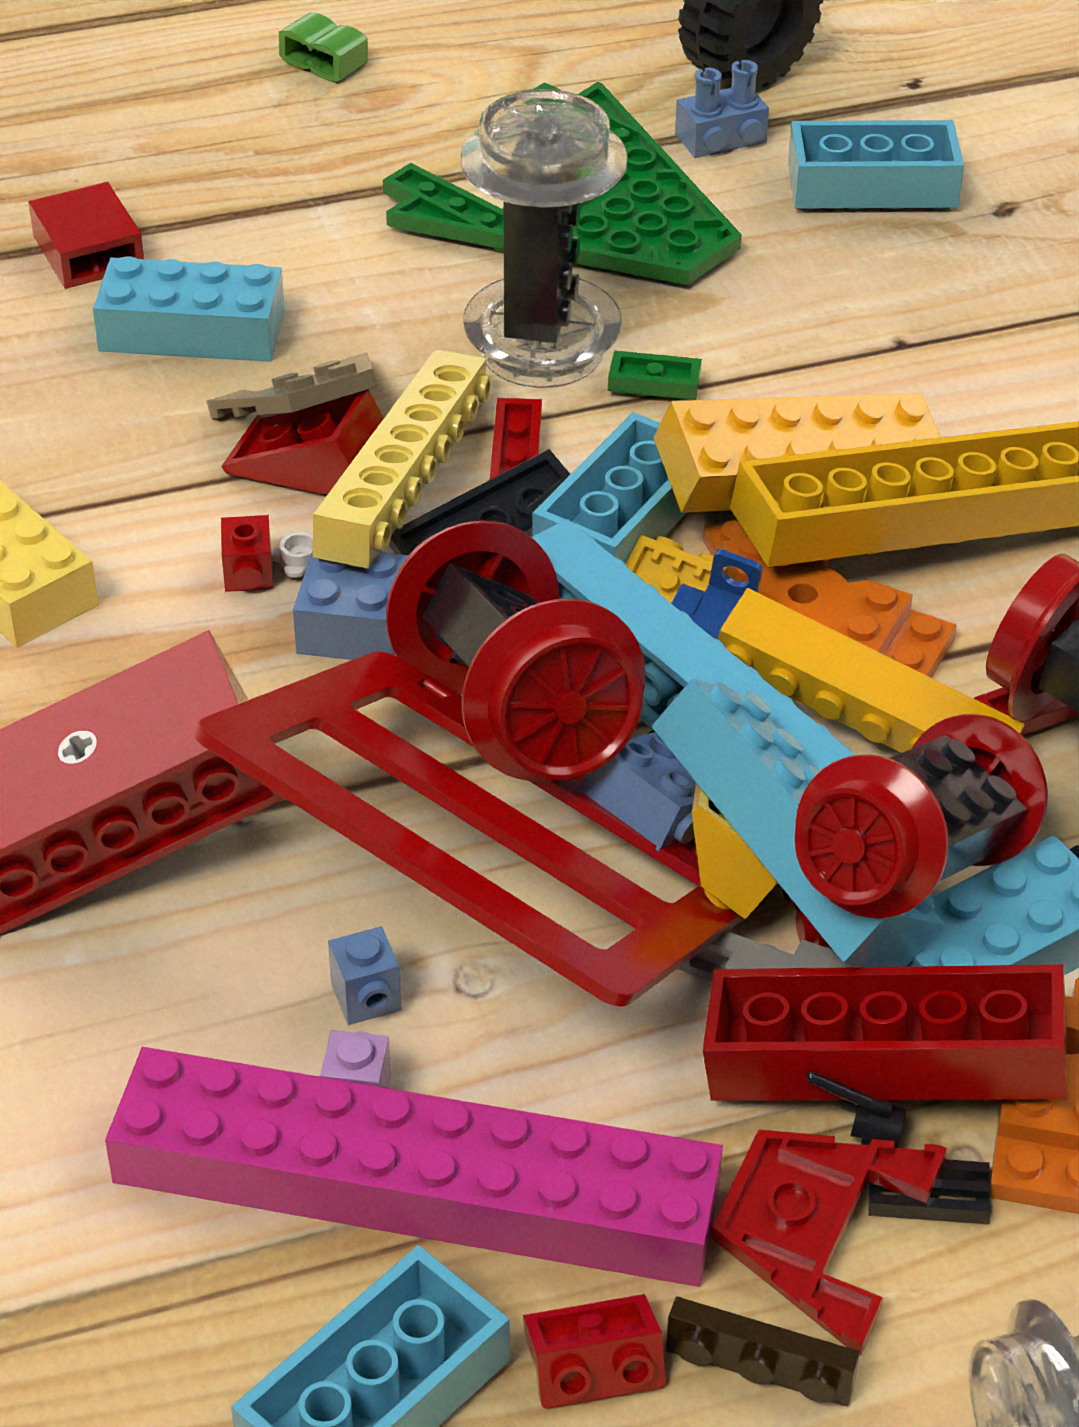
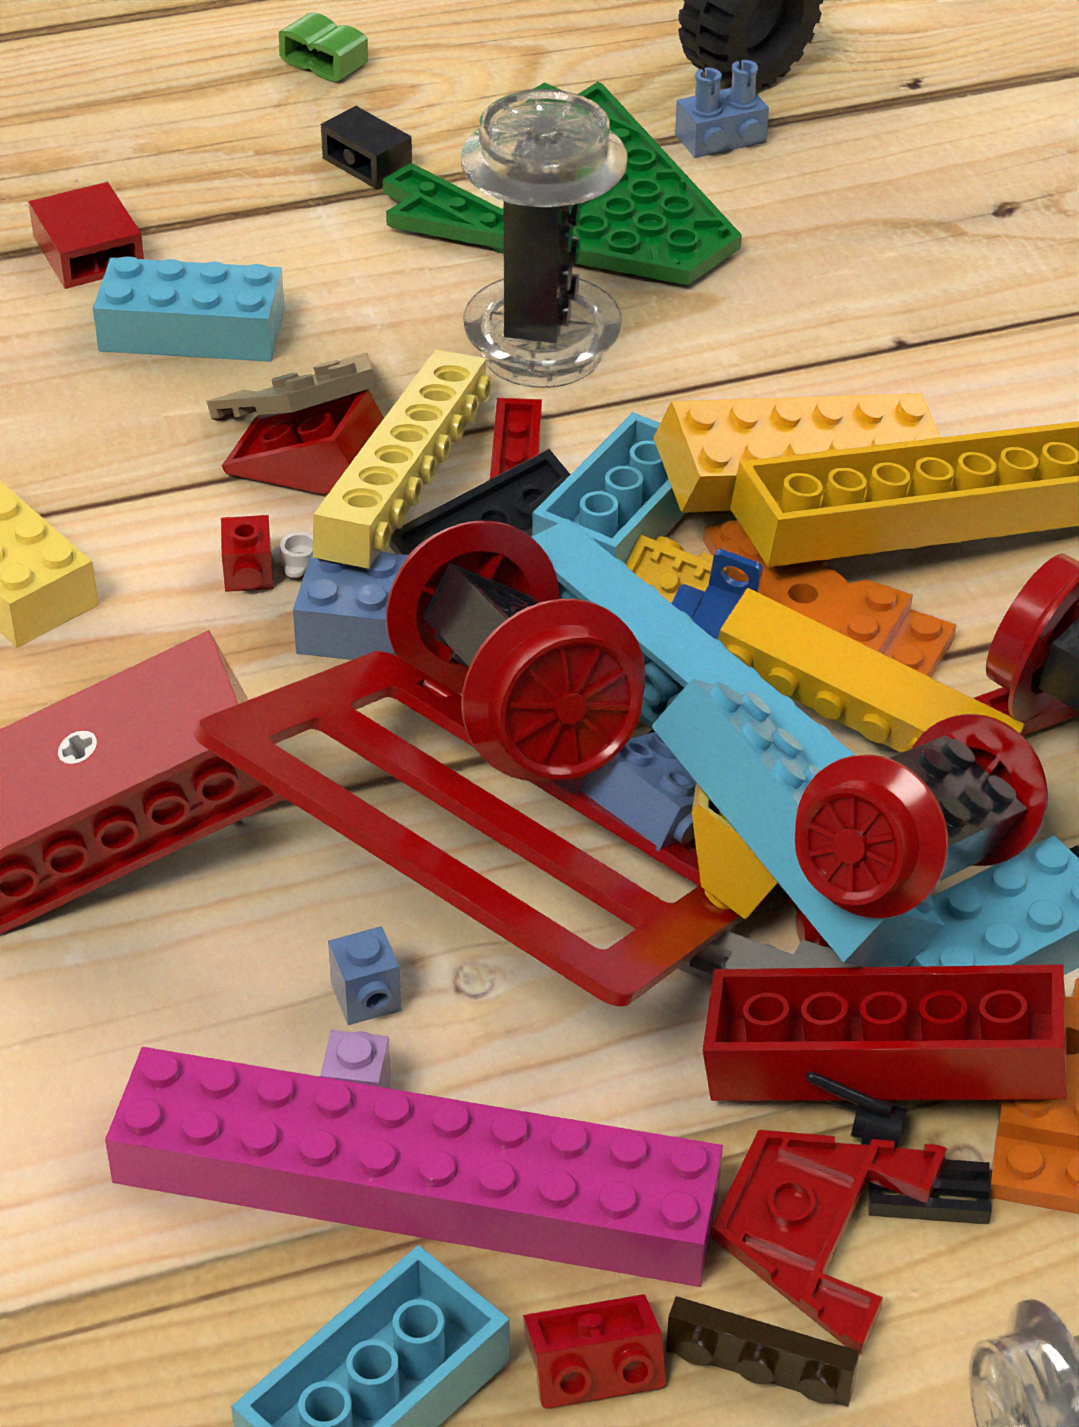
(365, 146): none -> black brick
(654, 375): green plate -> none
(875, 164): medium azure brick -> none

